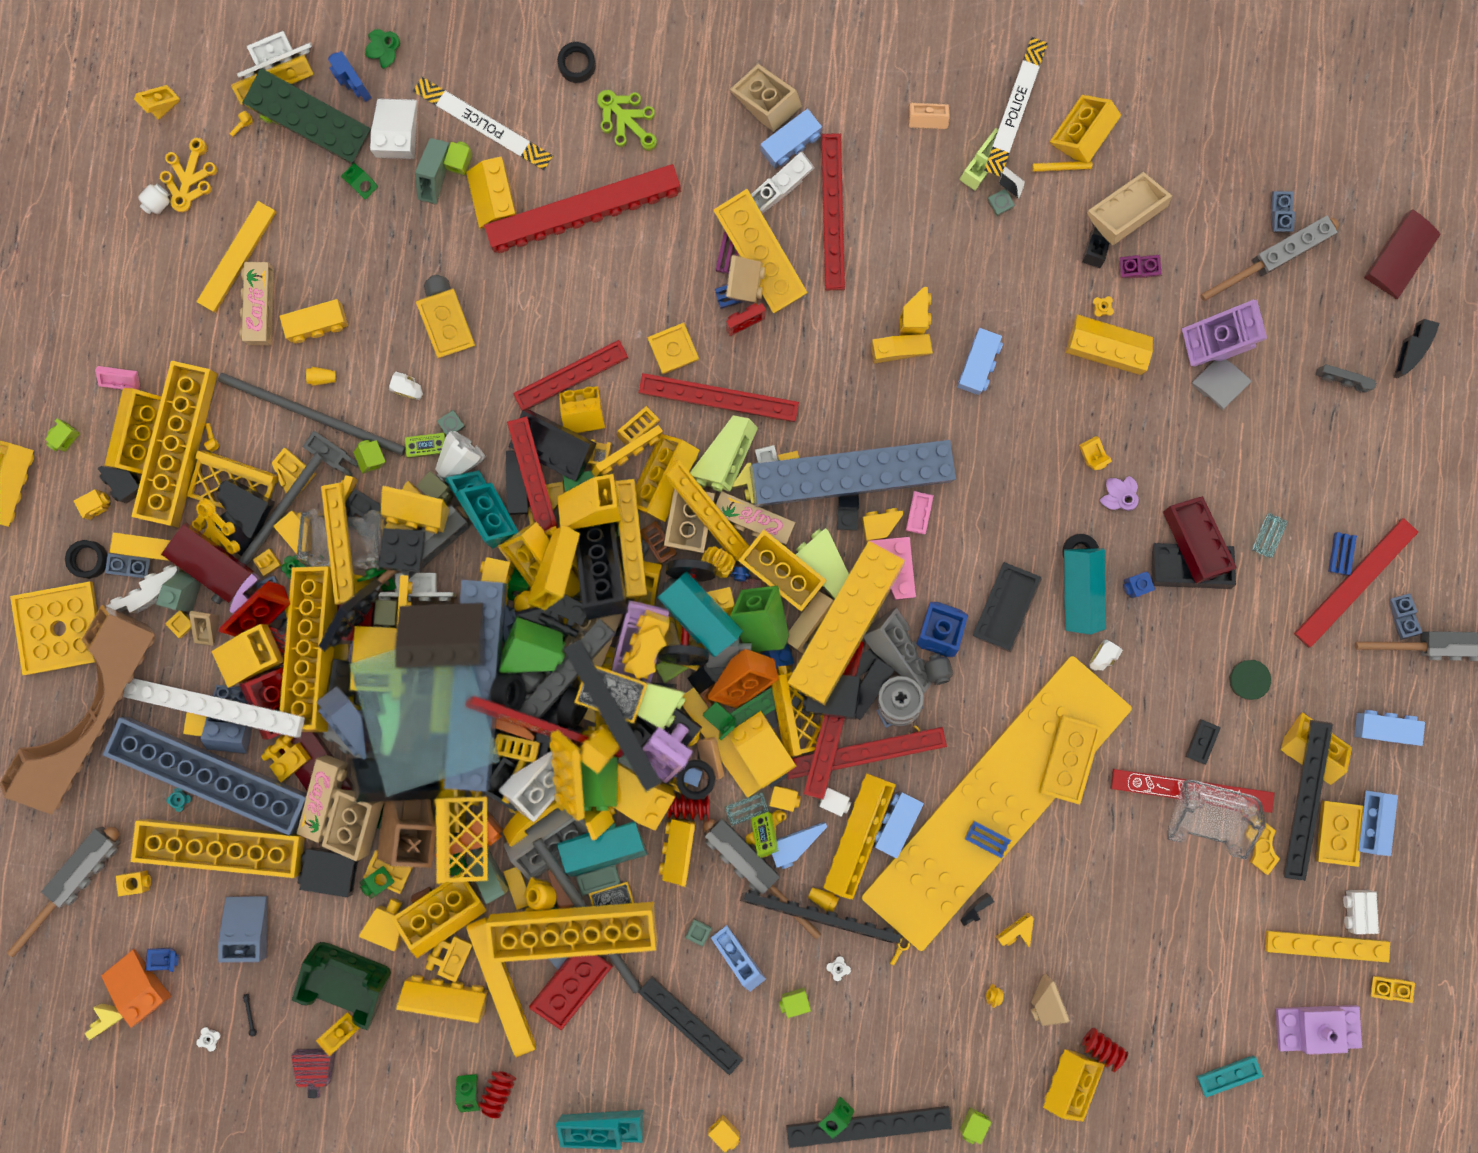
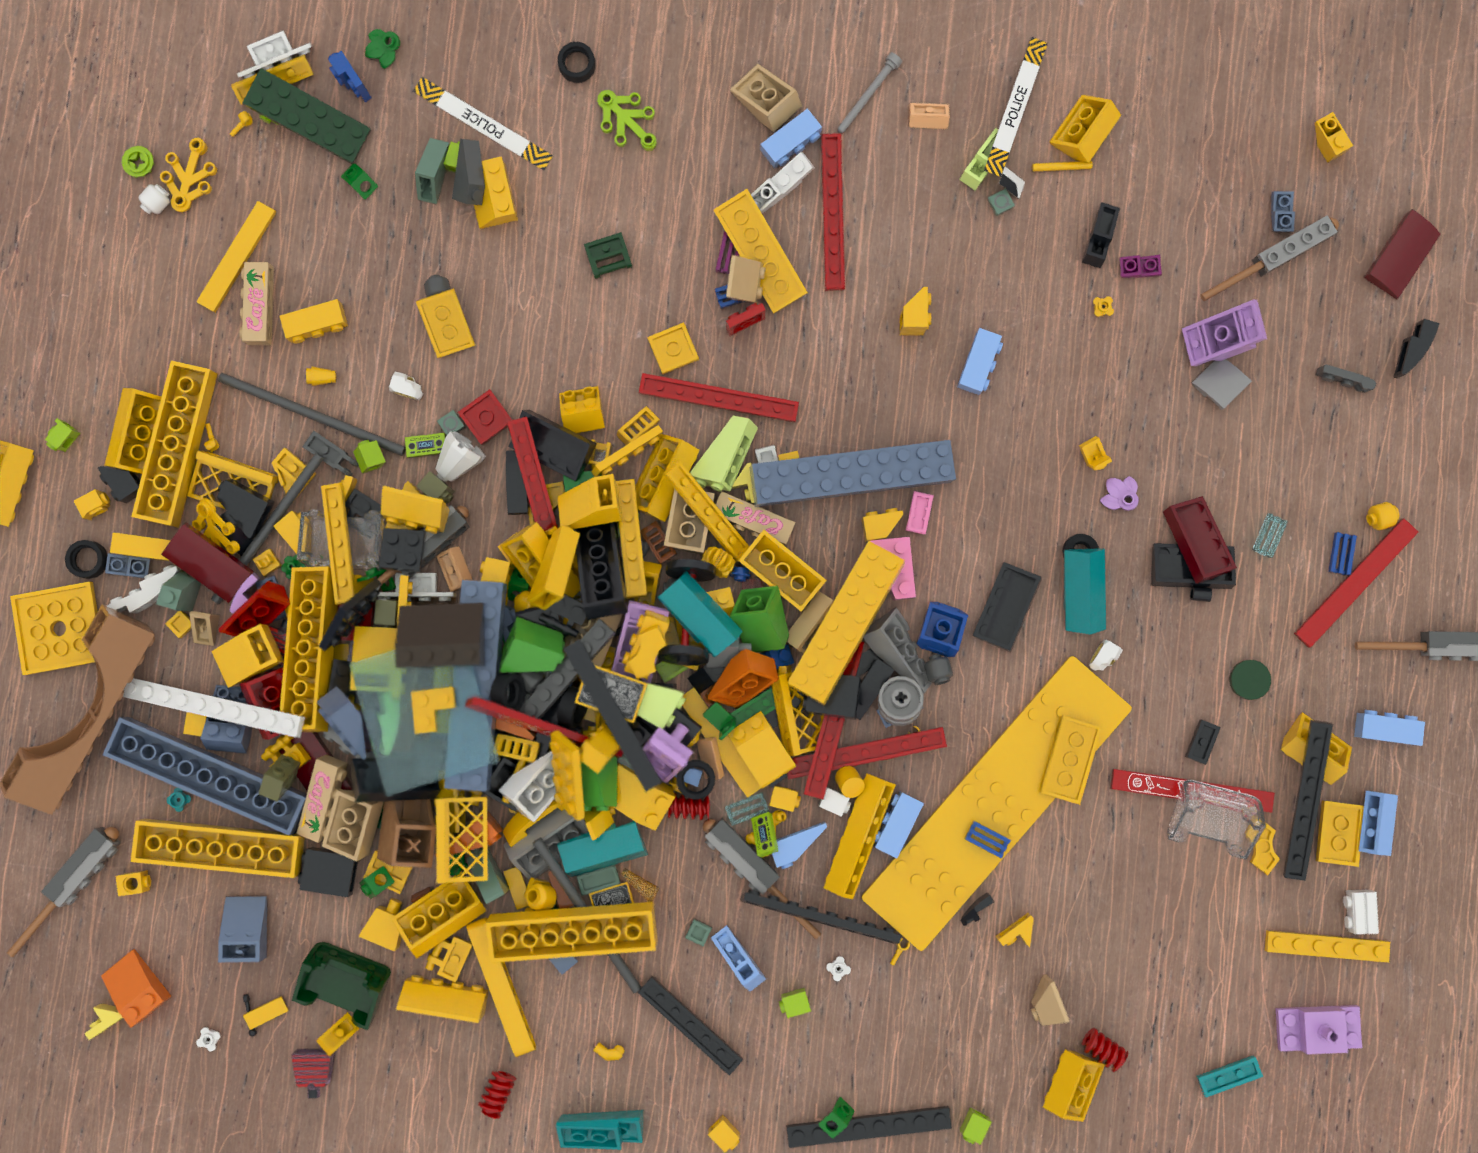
(117, 378): bright pink plate -> none
(133, 154): none -> lime gear
(157, 100): yellow slope -> none
(161, 959): blue bracket -> none
(265, 1012): none -> yellow piece
(279, 778): none -> olive brick
(394, 129): white slope -> none
(425, 706): none -> yellow plate
(454, 567): none -> light nougat slope
(466, 1093): green bracket -> none
(469, 175): none -> dark grey slope
(483, 507): teal slope -> none
(485, 417): none -> red plate
(570, 375): red tile -> none
(570, 988): red tile -> none
(583, 208): red brick -> none
(605, 249): none -> dark green plate
(609, 1054): none -> yellow arm
(643, 886): none -> clear yellow slope
(677, 851): yellow slope -> none
(824, 899): yellow cone -> none
(825, 560): yellowish green slope -> none
(848, 512): black slope -> none
(849, 781): none -> yellow piece
(892, 62): none -> light grey piece
(900, 347): yellow slope -> none
(994, 996): yellow plate -> none
(1110, 345): yellow slope -> none
(1129, 208): tan slope -> none
(1138, 585): blue bracket -> none
(1200, 594): none -> black hinge
(1331, 137): none -> yellow slope
(1382, 516): none -> yellow head
(1392, 989): yellow slope -> none
(1404, 616): sand blue slope -> none

